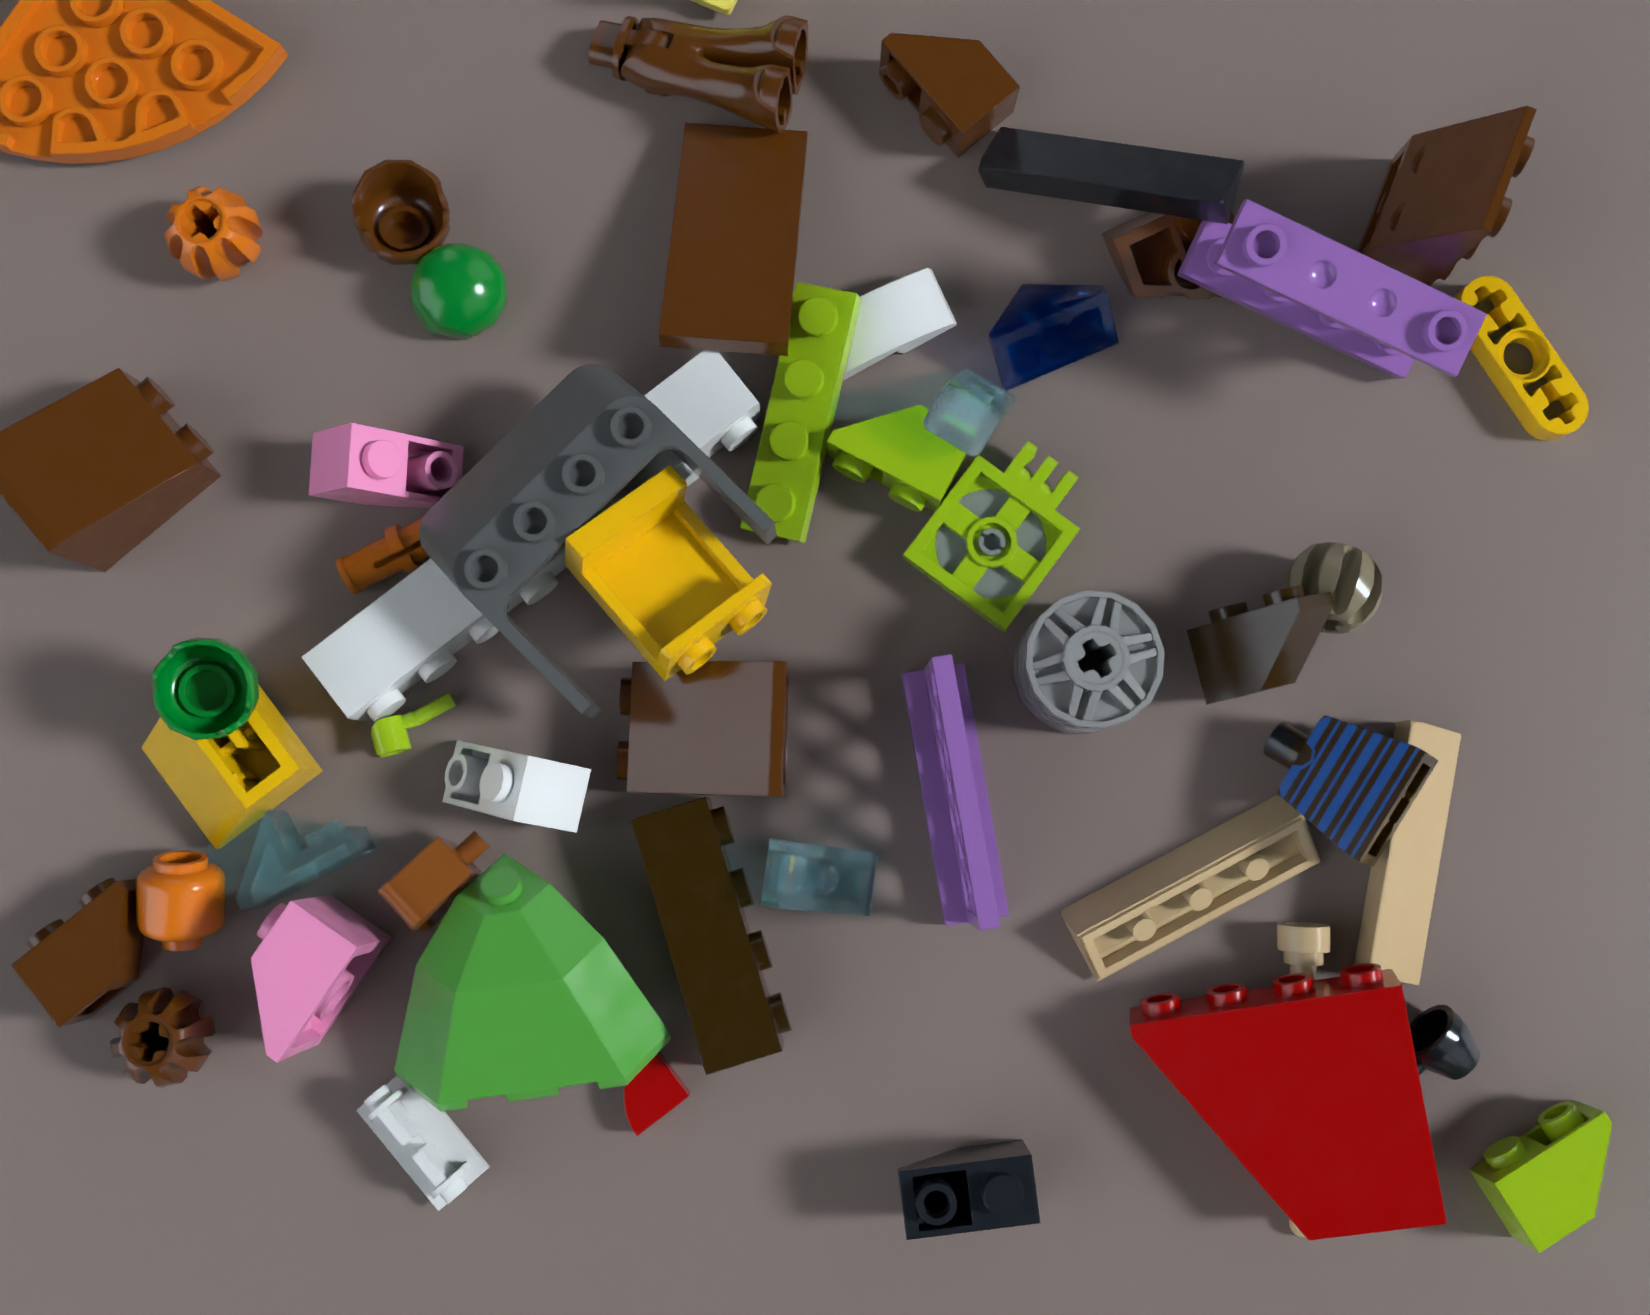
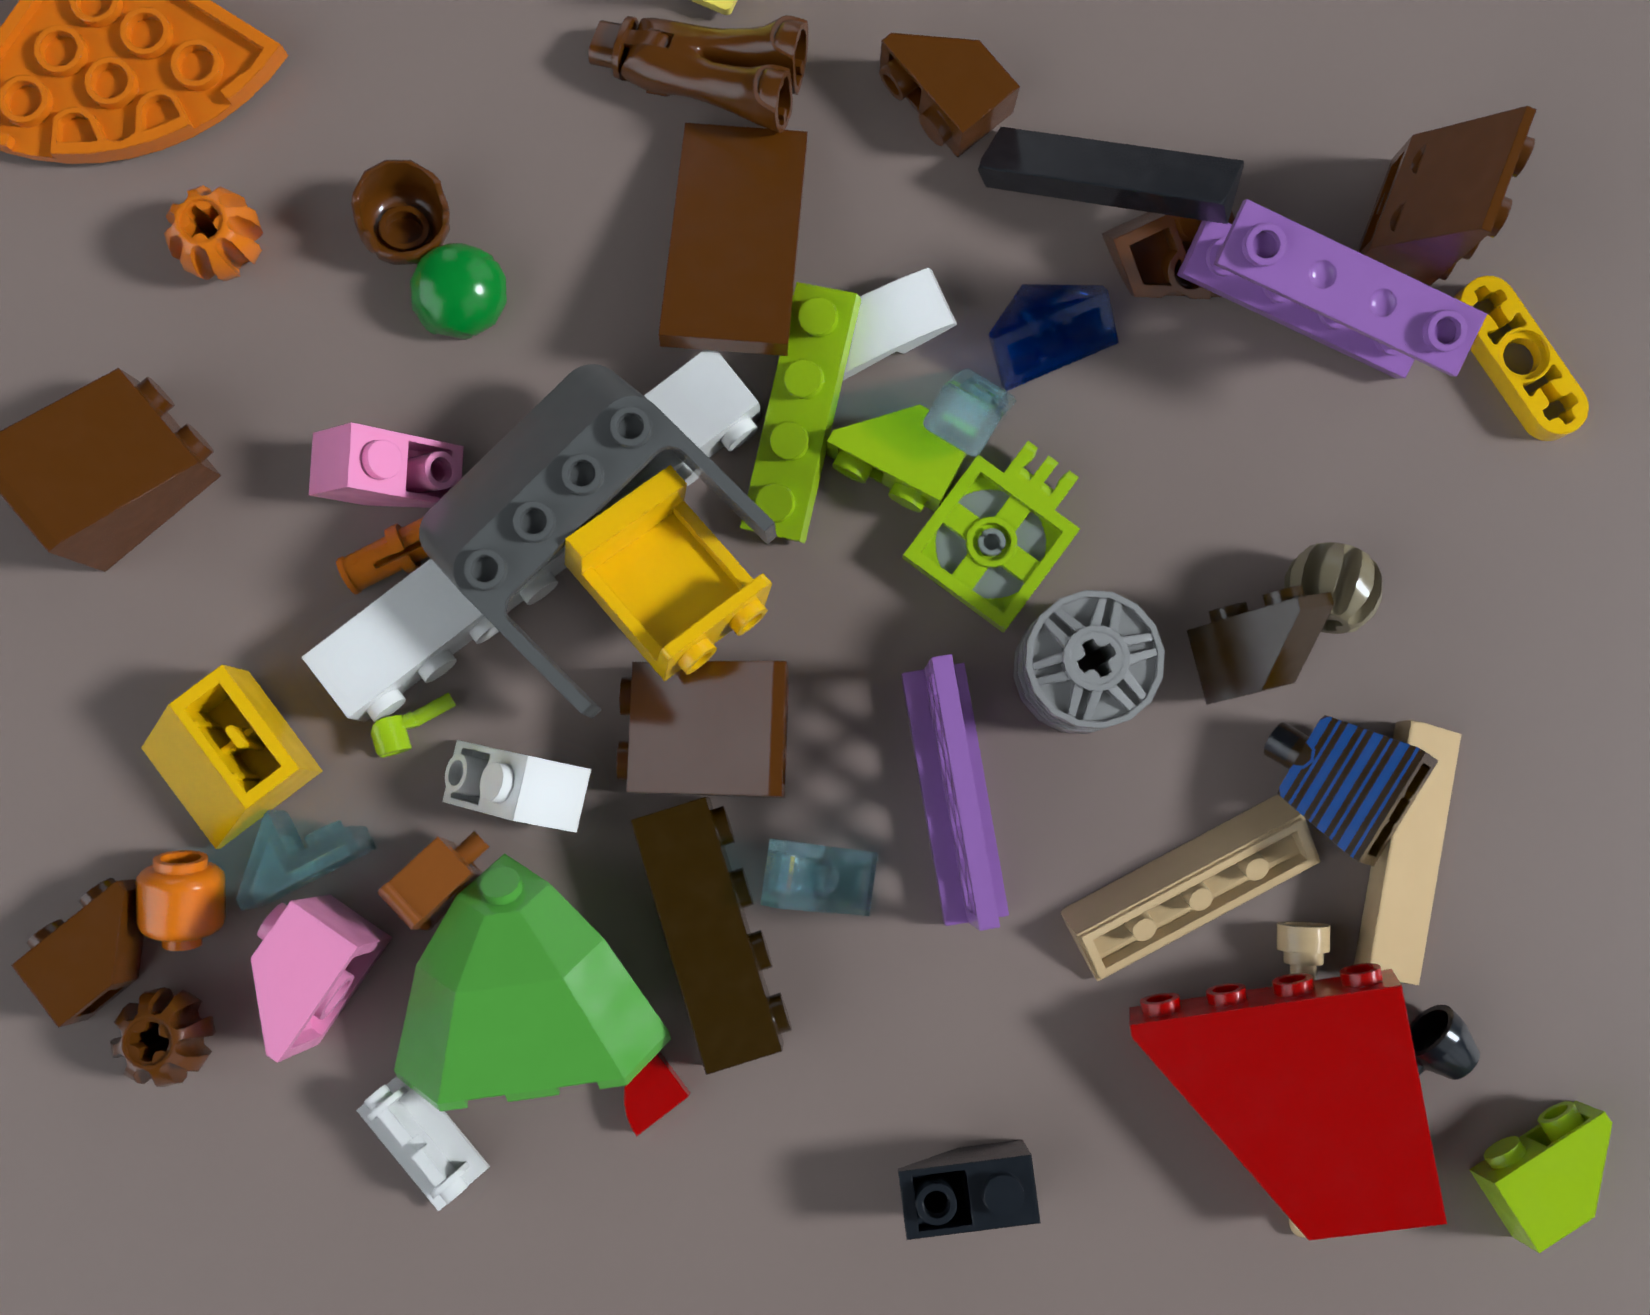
(205, 688): green hair -> none

